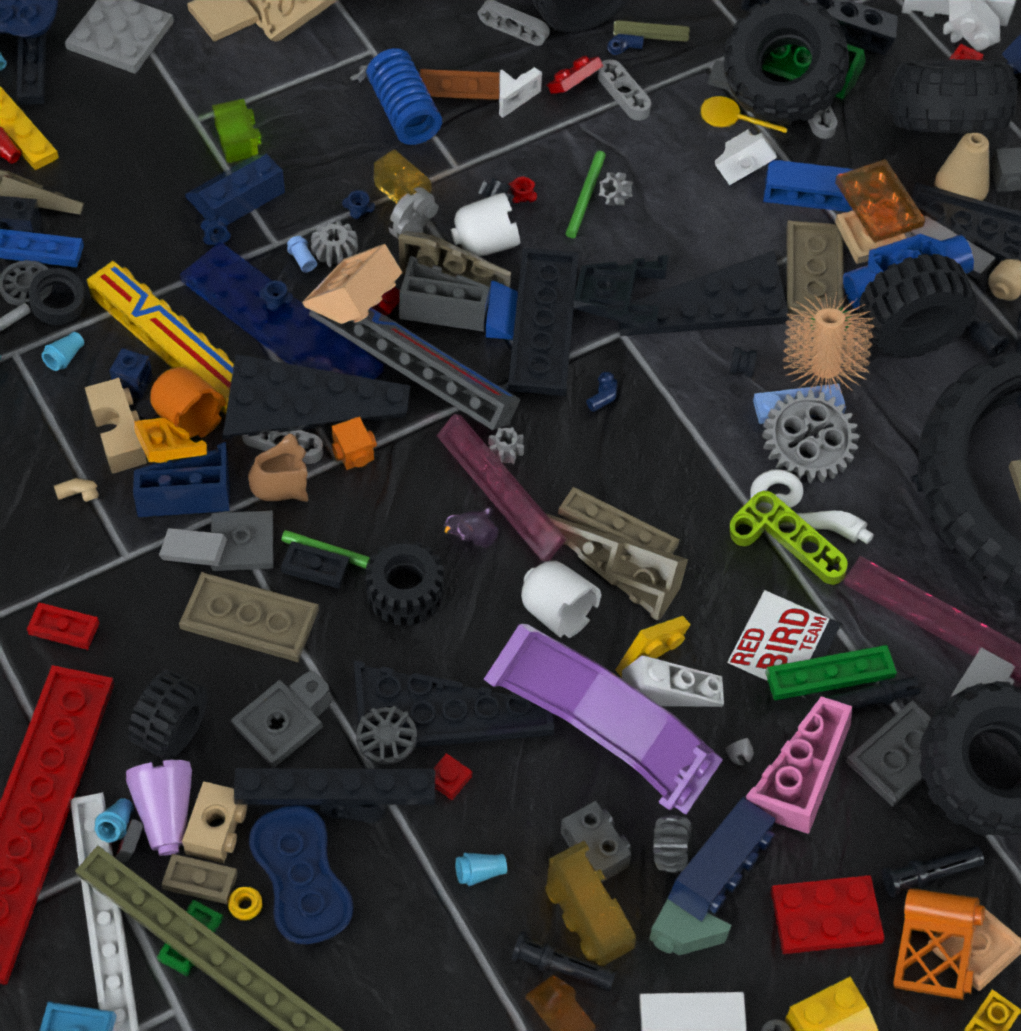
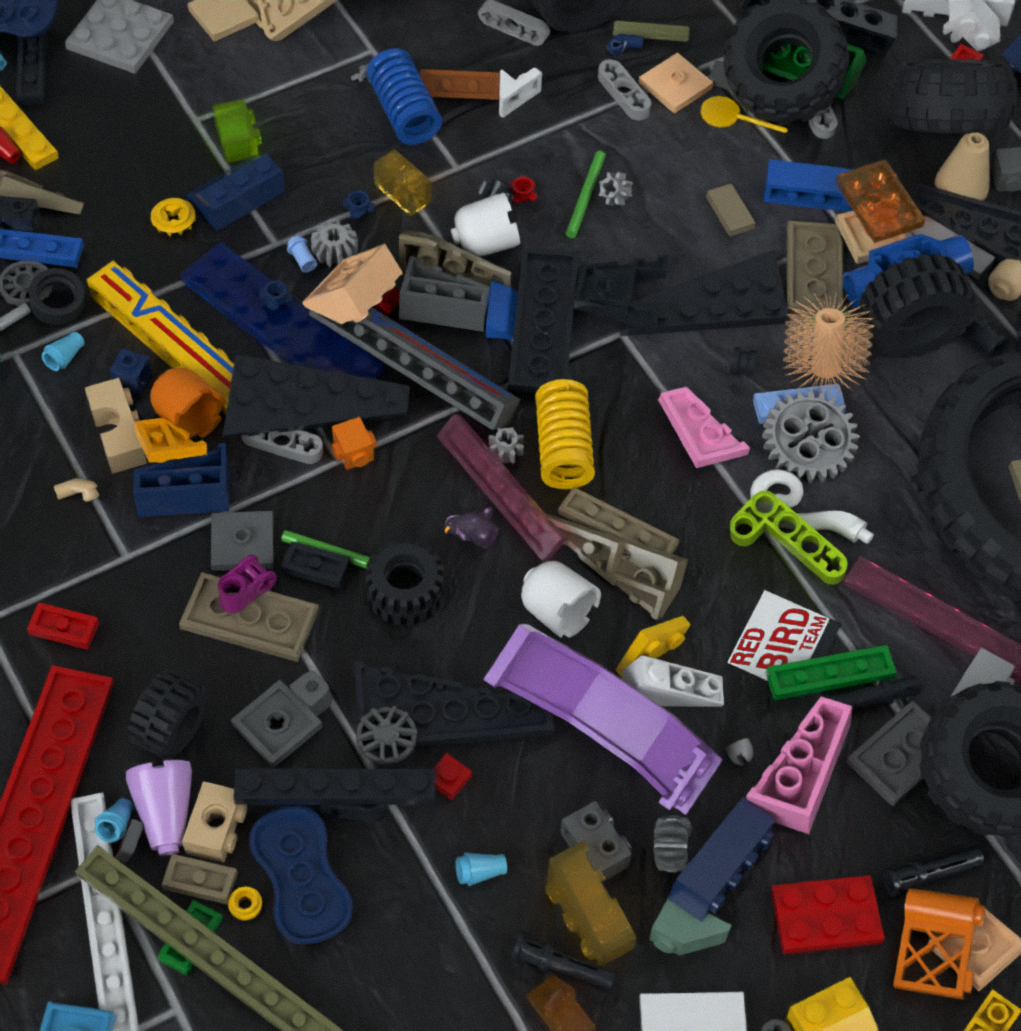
(173, 207): none -> yellow gear
(193, 547): light grey tile -> none
(221, 235): dark blue plate -> none
(246, 579): none -> magenta piece
(280, 472): medium nougat piece -> none
(413, 212): light grey plate -> none
(564, 434): none -> yellow piece
(567, 78): red plate -> none
(606, 393): dark blue arm -> none
(676, 83): none -> light nougat plate
(699, 432): none -> bright pink wing
(730, 210): none -> dark tan tile
(744, 155): white brick -> none

